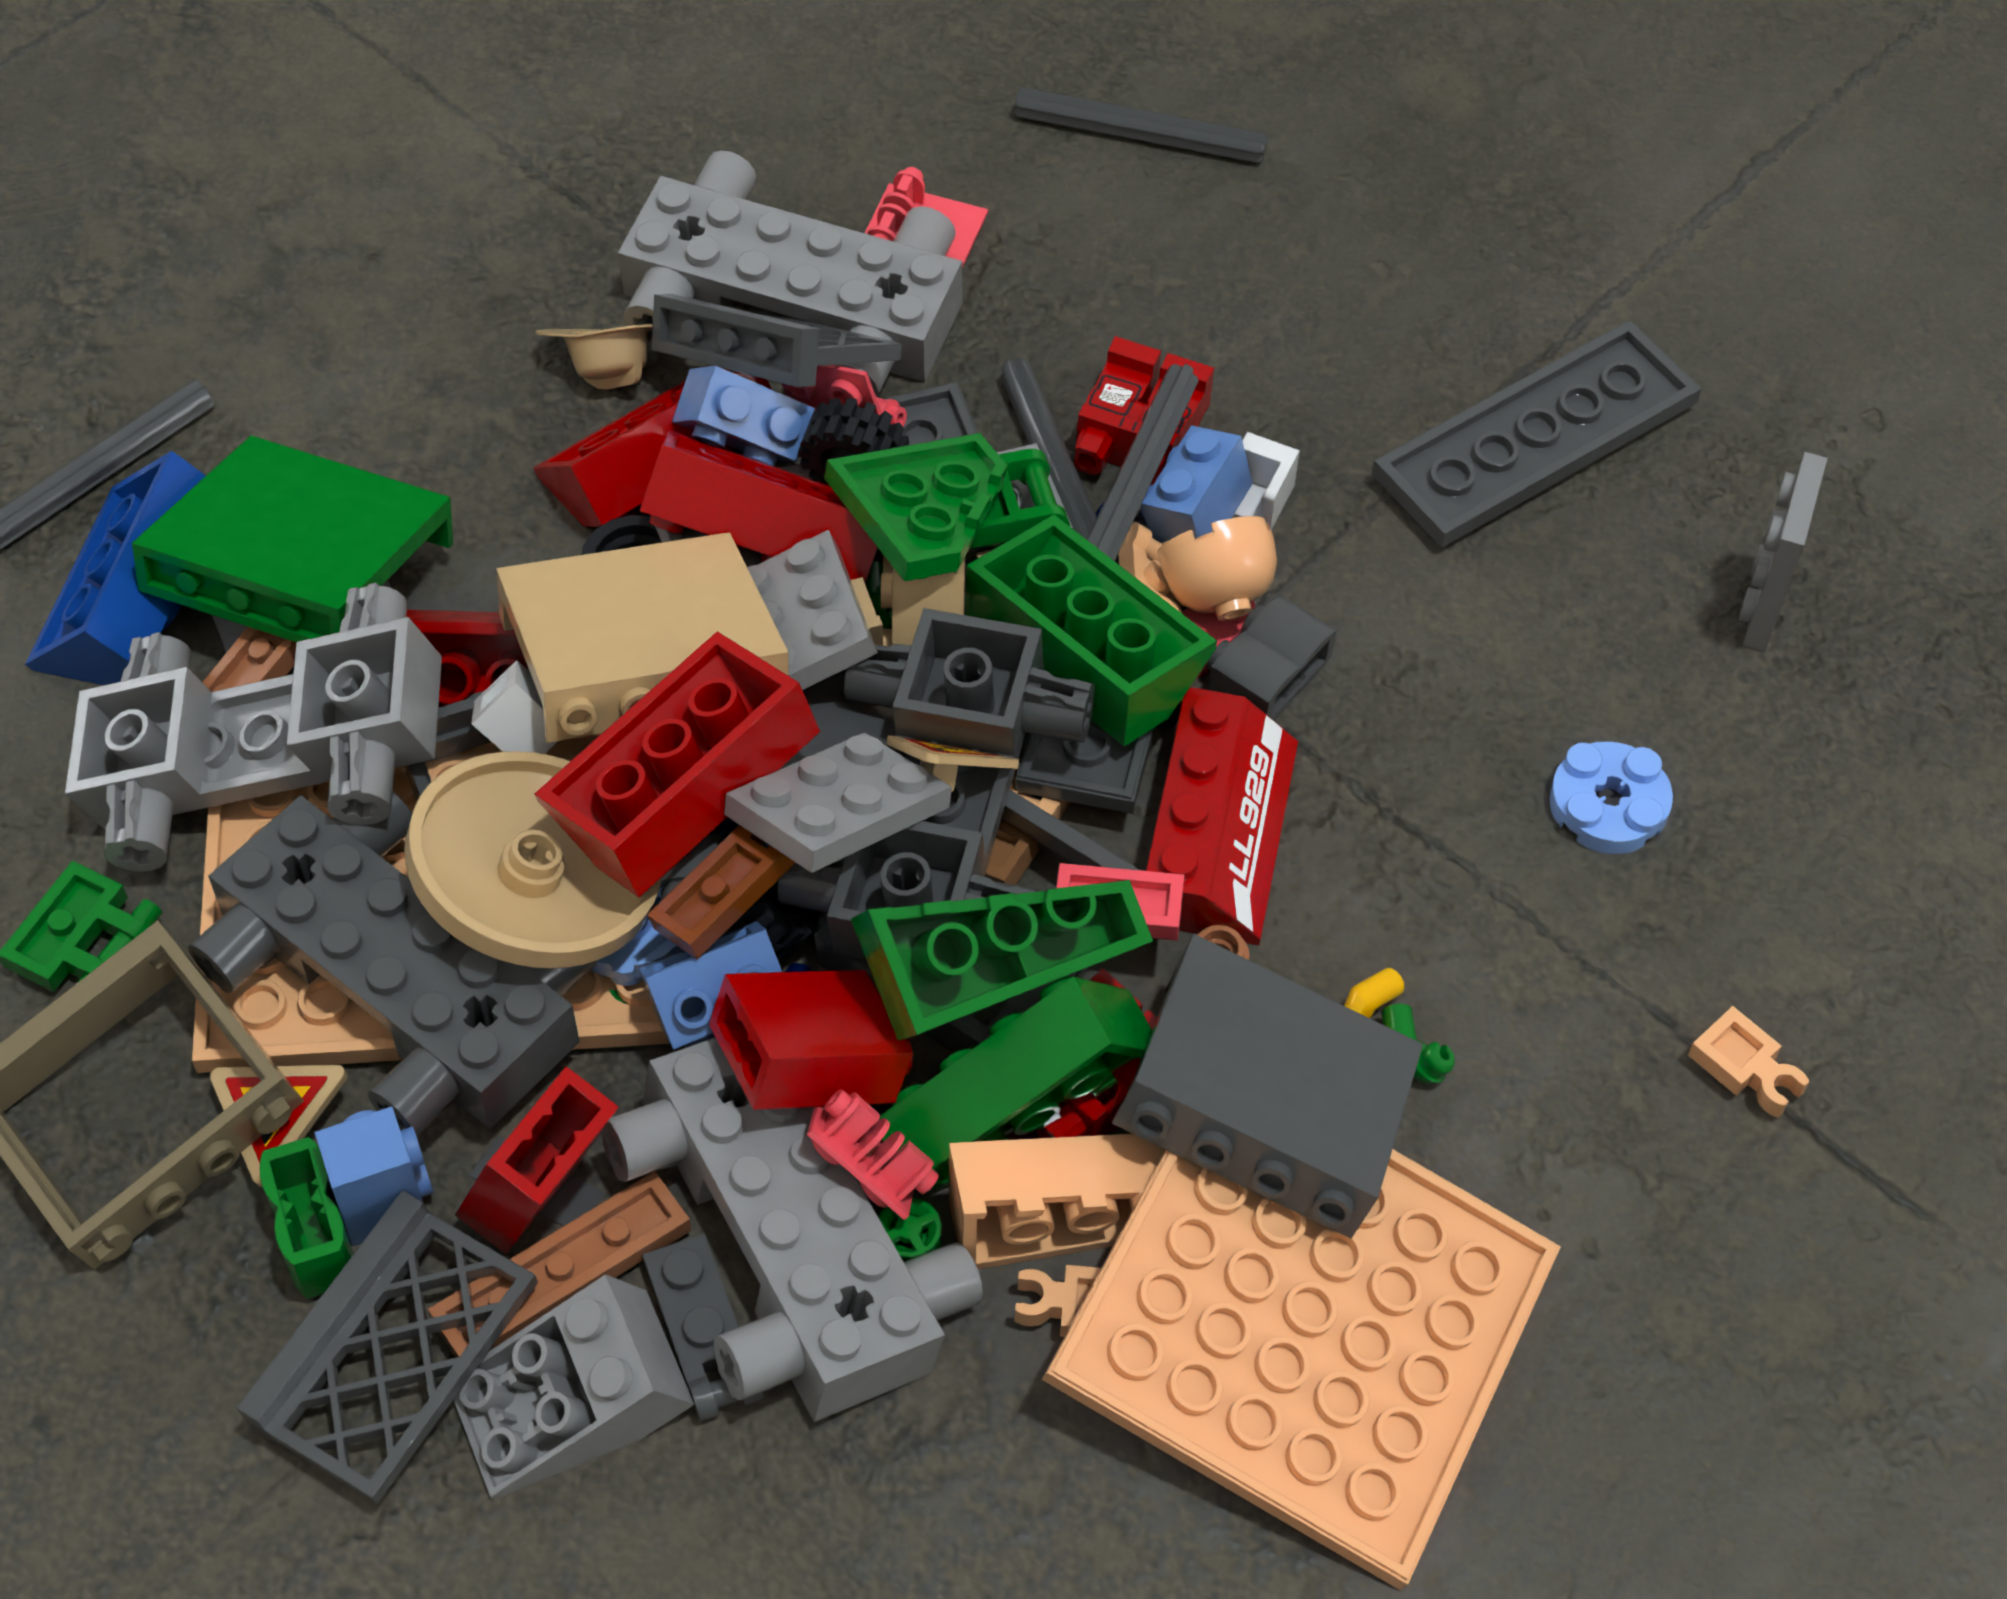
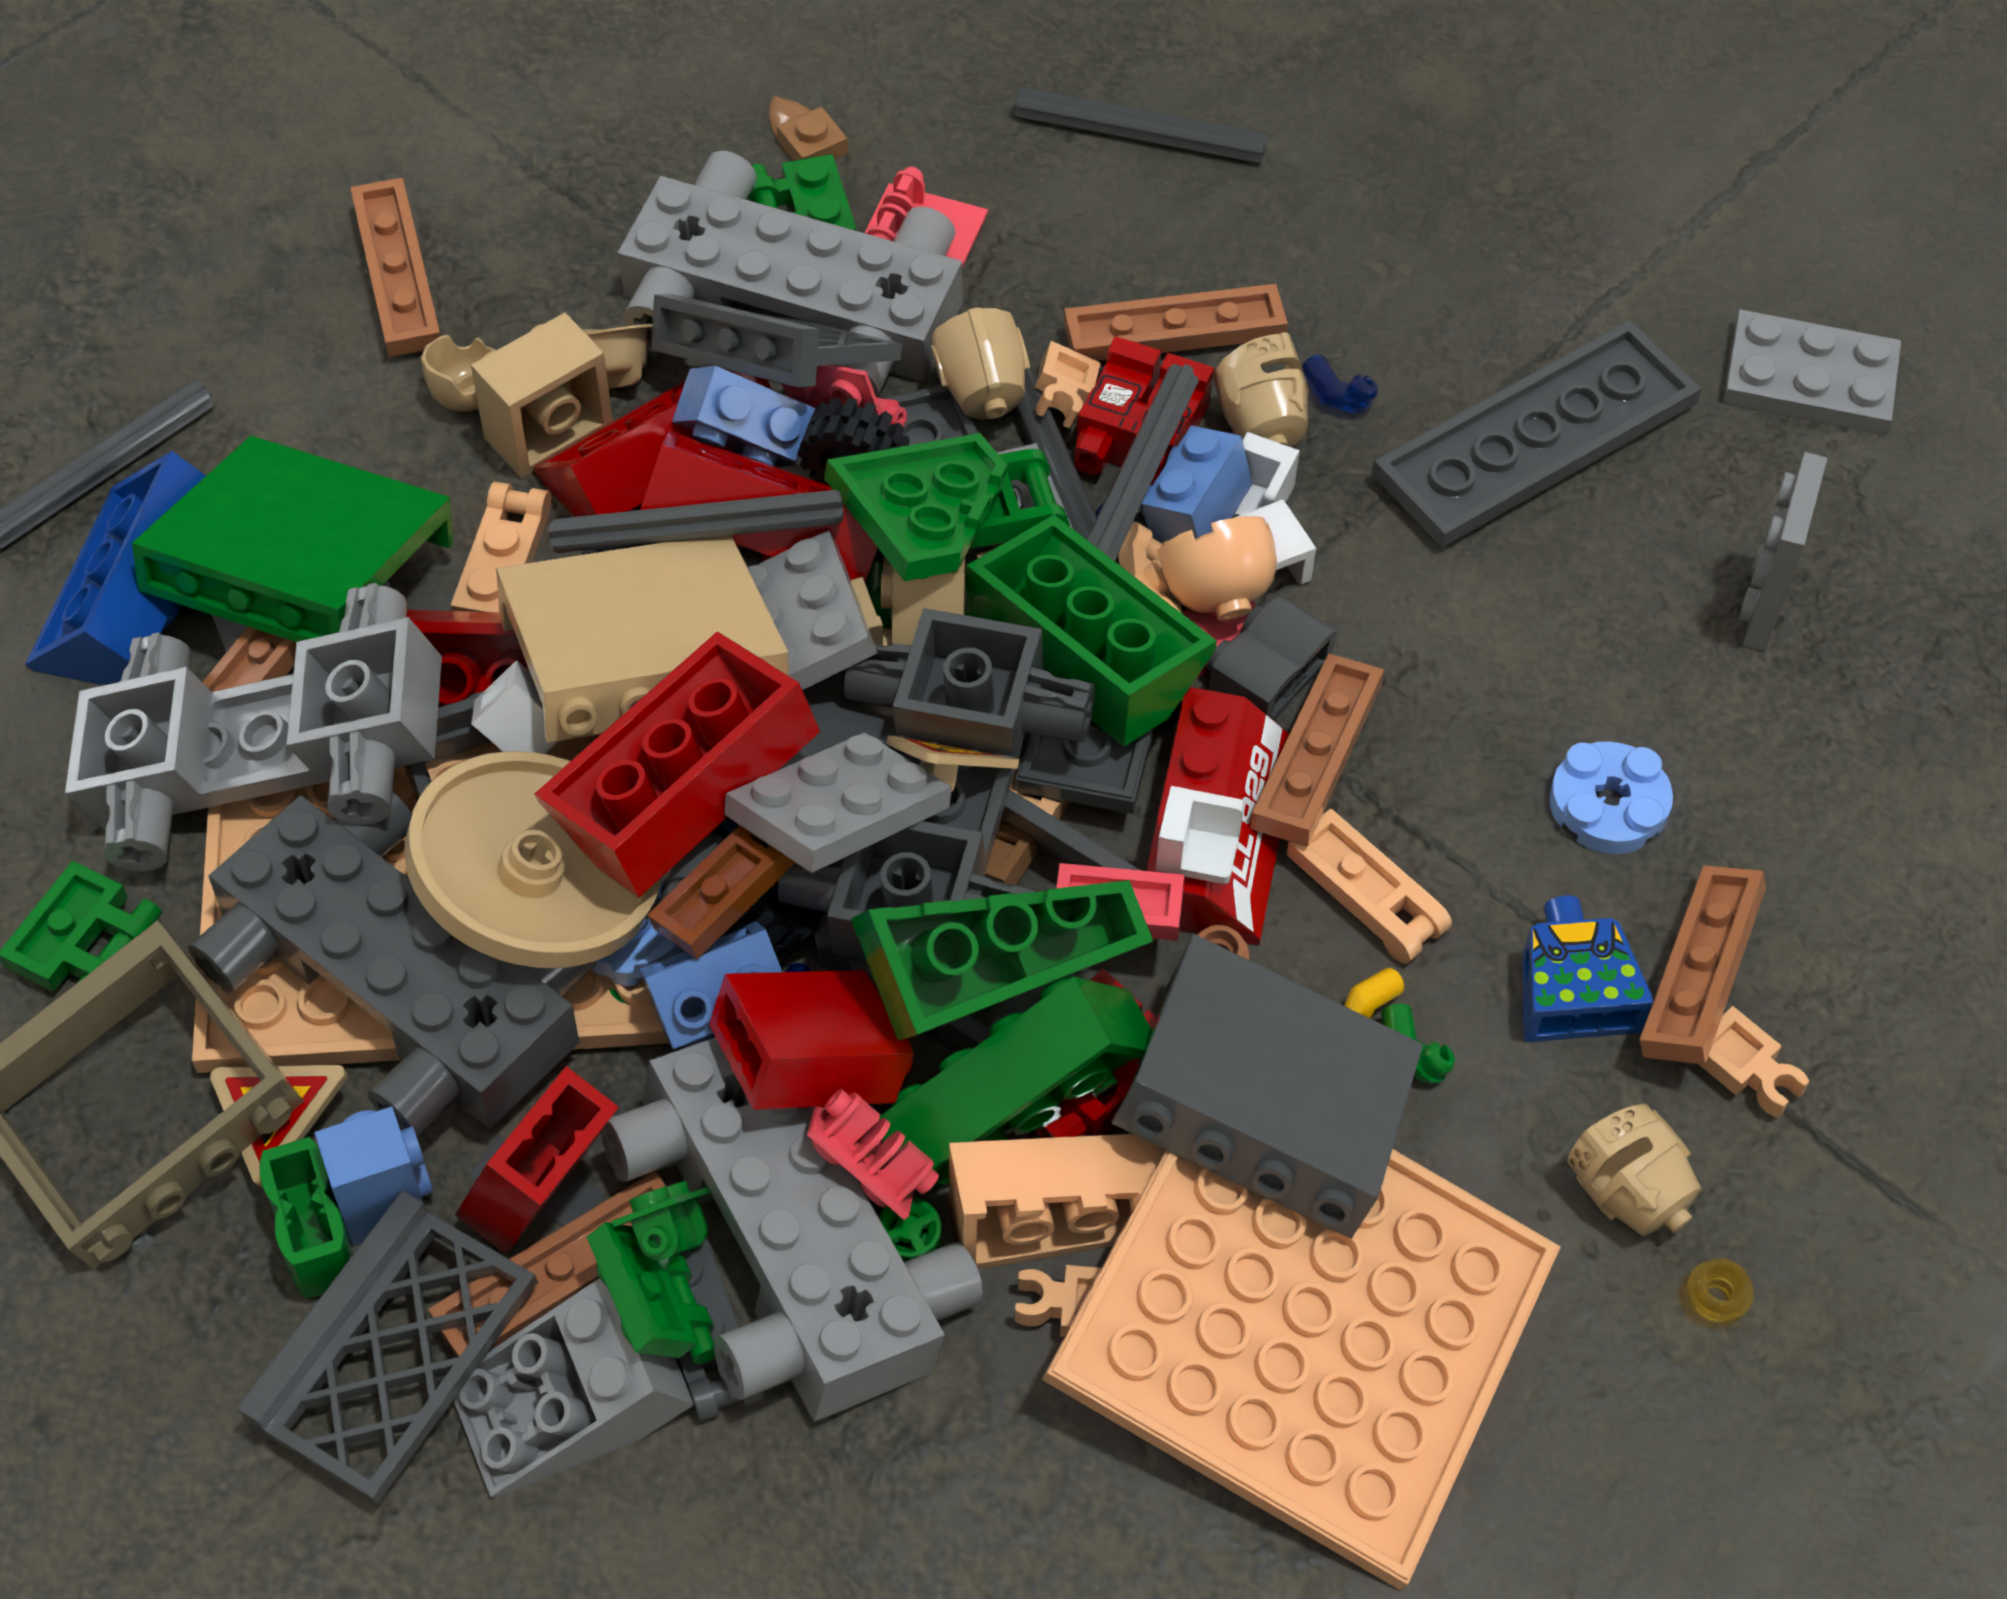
(395, 266): none -> nougat plate
(450, 373): none -> tan hair
(501, 544): none -> light nougat plate
(542, 393): none -> tan brick
(652, 1297): none -> green plate
(667, 1220): none -> green hinge
(696, 521): none -> dark grey axle
(805, 131): none -> medium nougat plate
(809, 186): none -> green plate
(982, 361): none -> tan helmet
(1065, 381): none -> light nougat plate
(1178, 321): none -> nougat plate
(1199, 835): none -> white panel
(1264, 402): none -> tan helmet
(1291, 541): none -> white panel
(1317, 750): none -> nougat plate
(1332, 392): none -> clear blue arm
(1370, 886): none -> light nougat plate
(1580, 977): none -> blue torso
(1636, 1170): none -> tan helmet
(1703, 965): none -> nougat plate
(1726, 1276): none -> clear yellow plate
(1812, 372): none -> light grey plate

